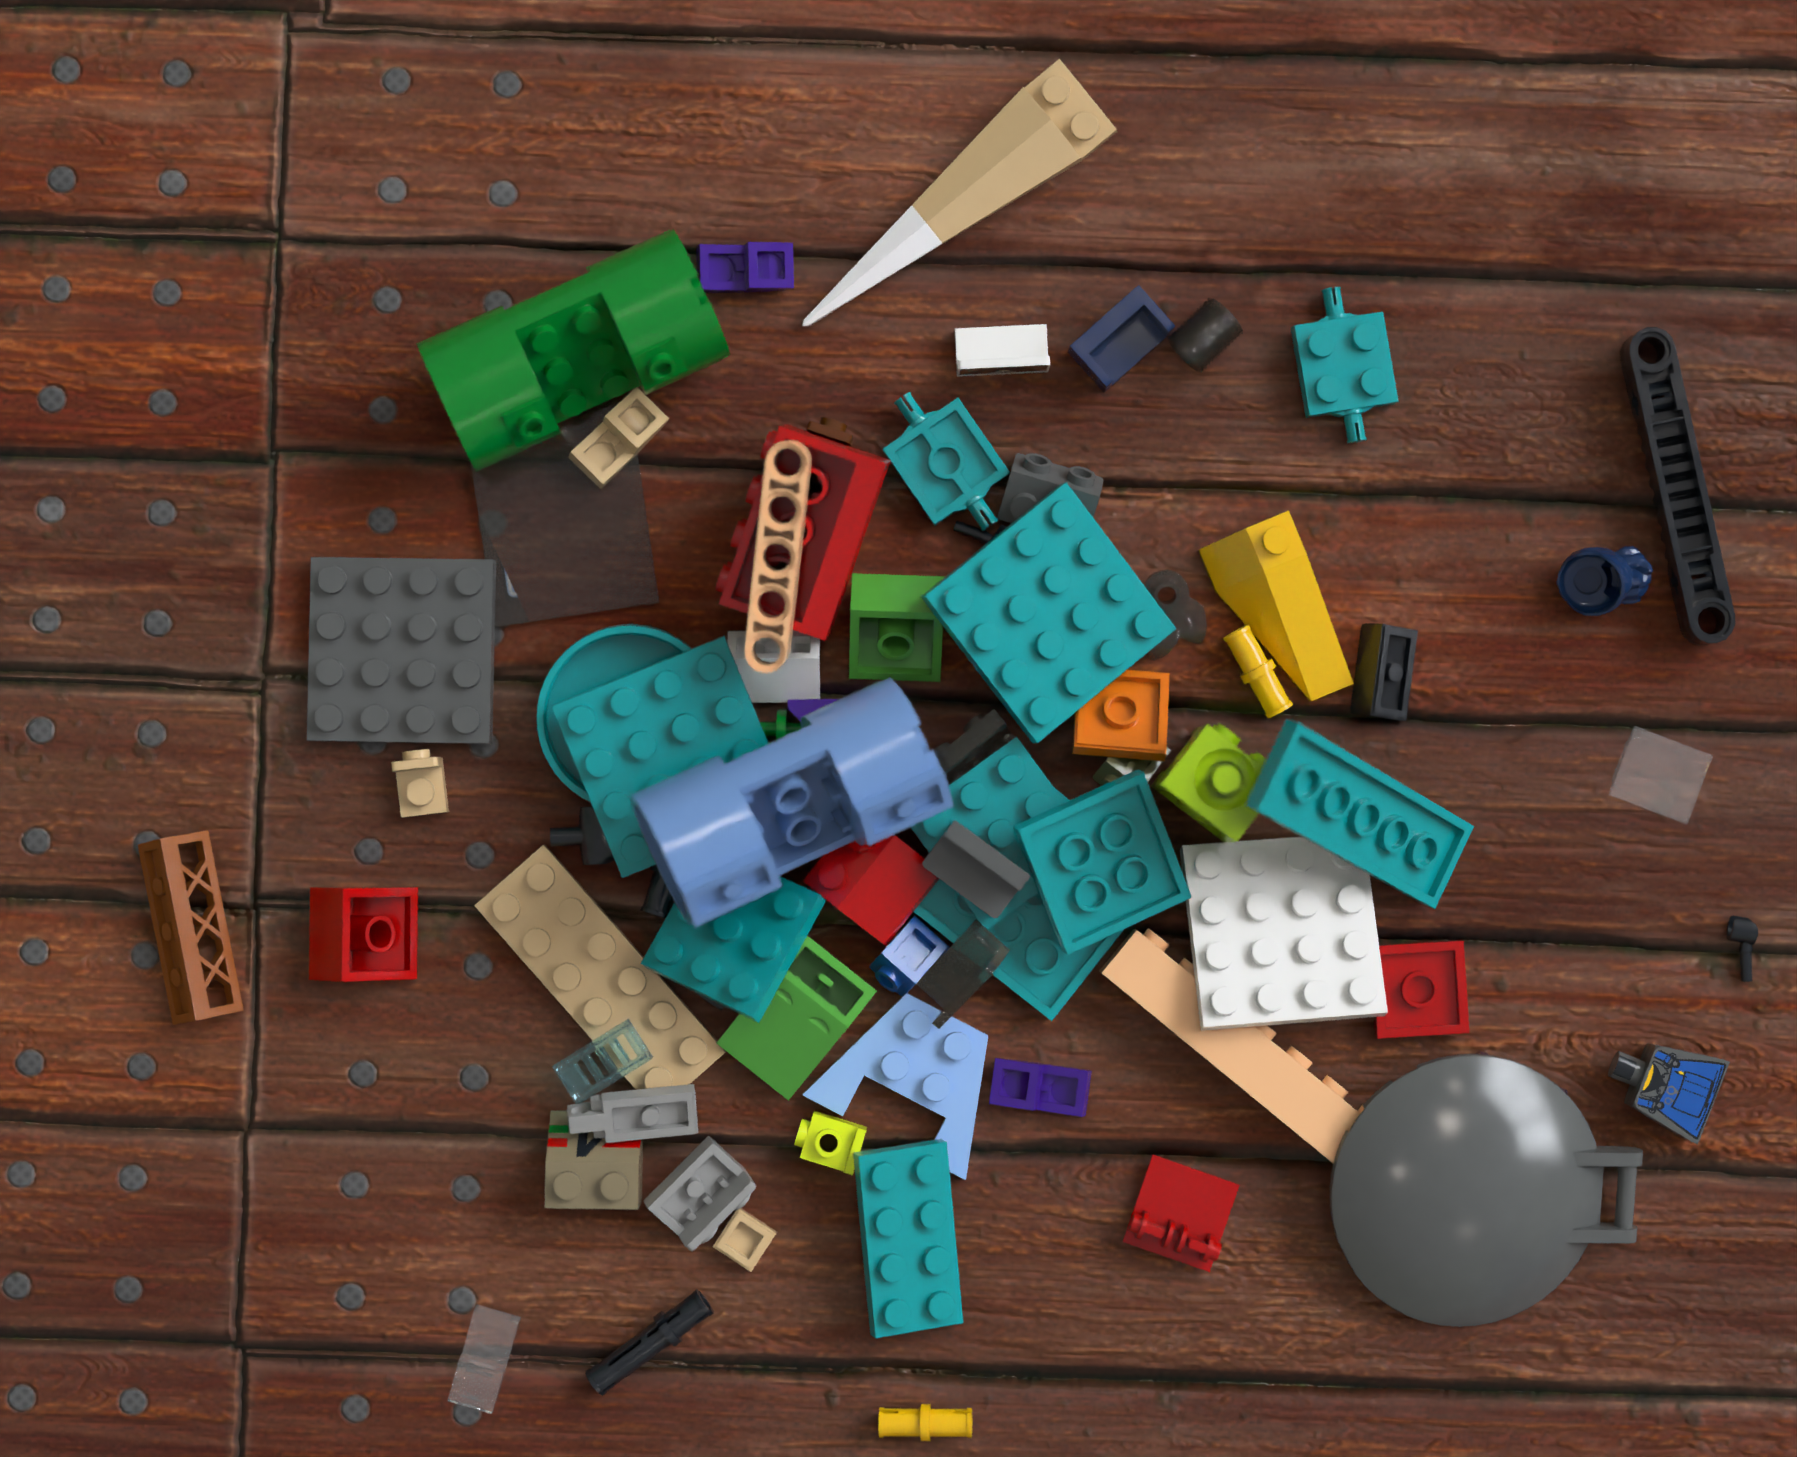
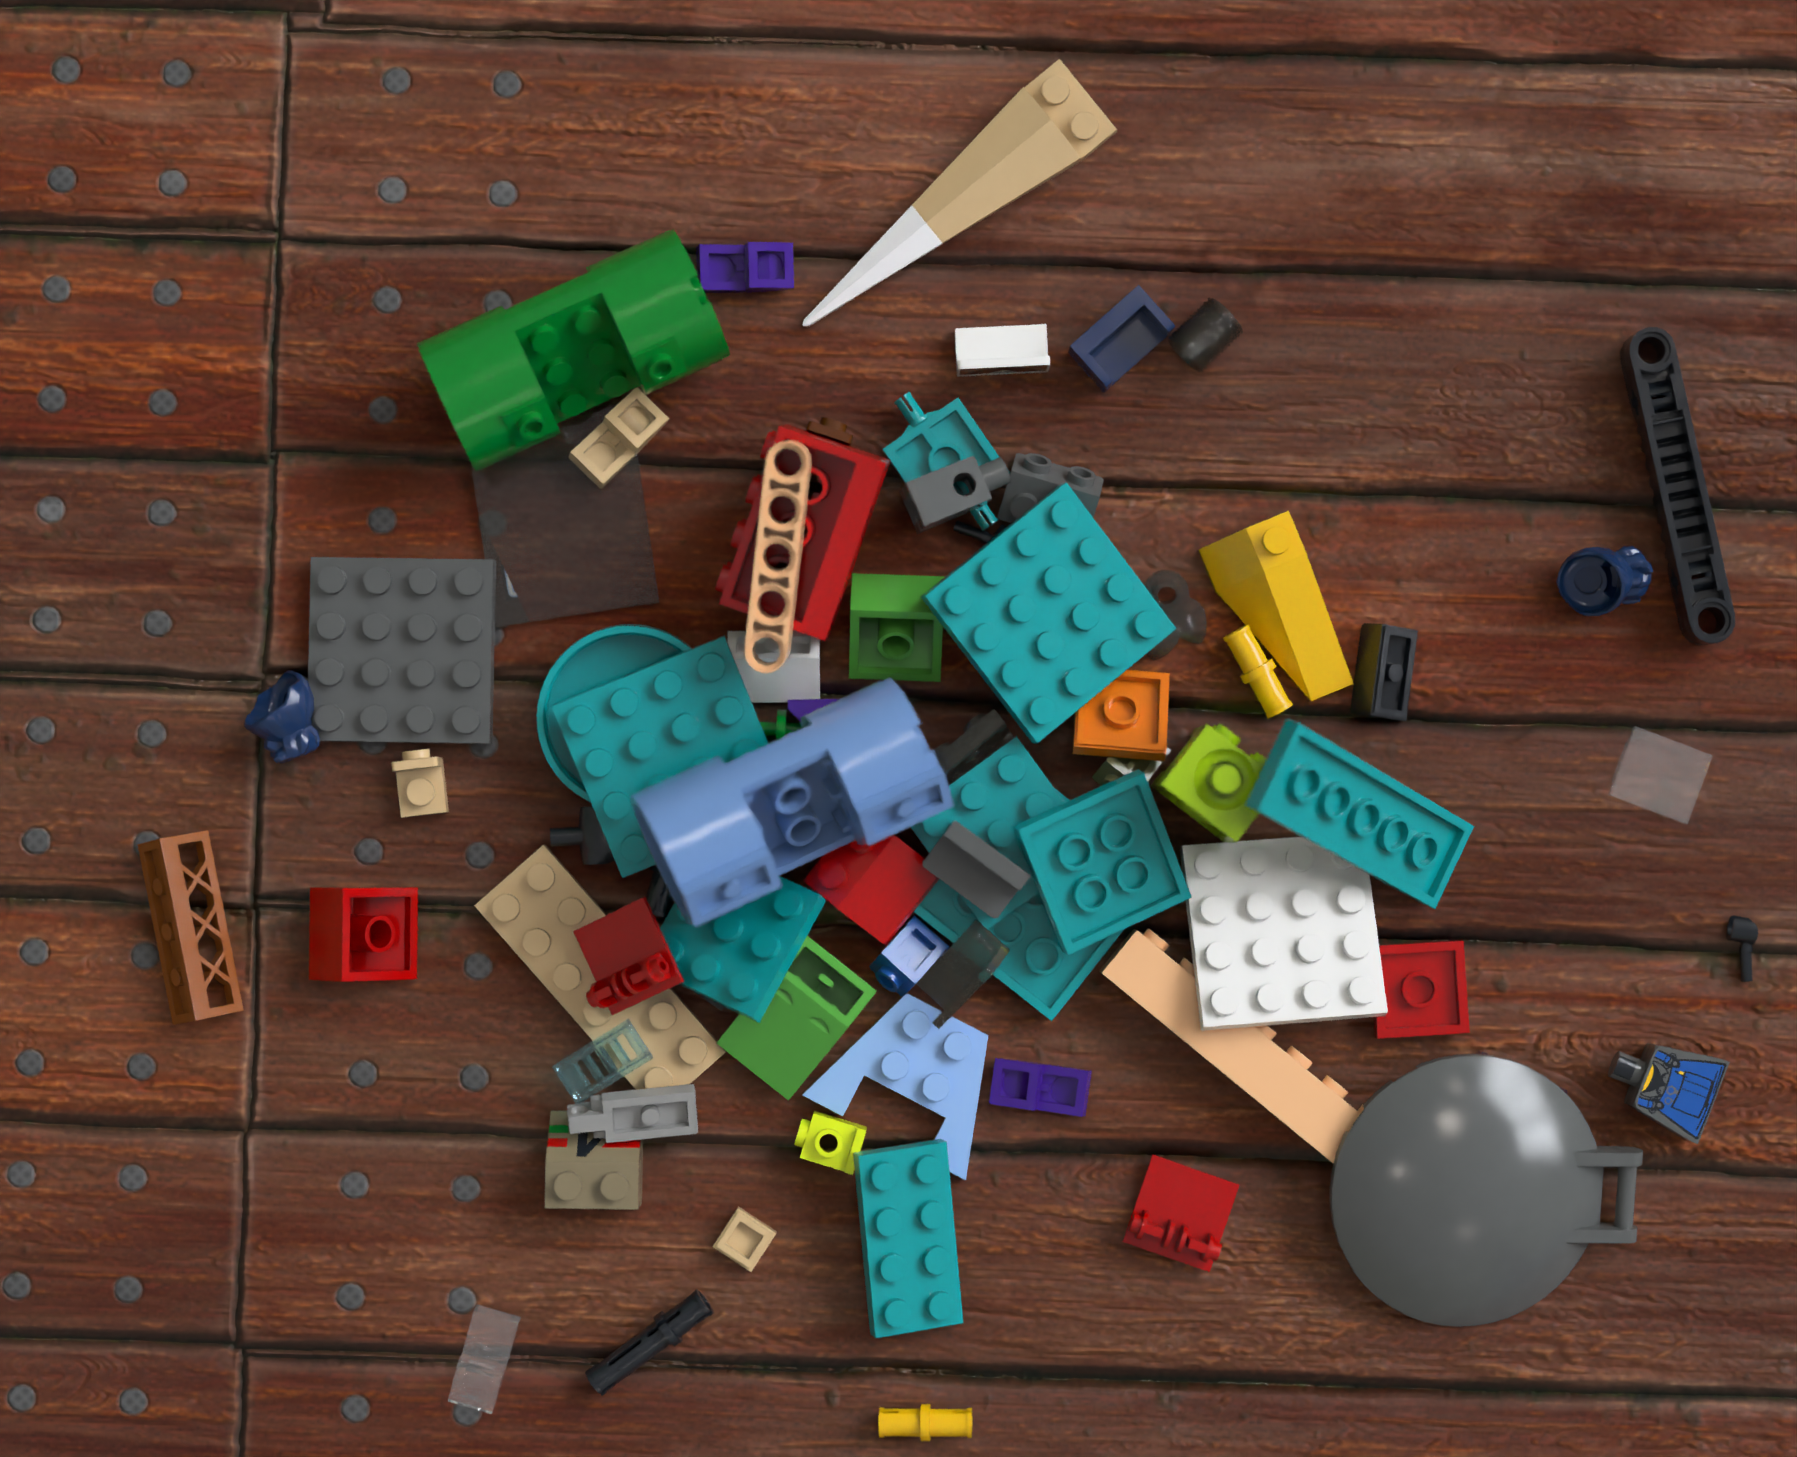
(284, 718): none -> dark blue hair
(627, 957): none -> red hinge
(701, 1193): light grey bracket -> none
(934, 501): none -> dark grey torso
(1344, 364): teal plate -> none

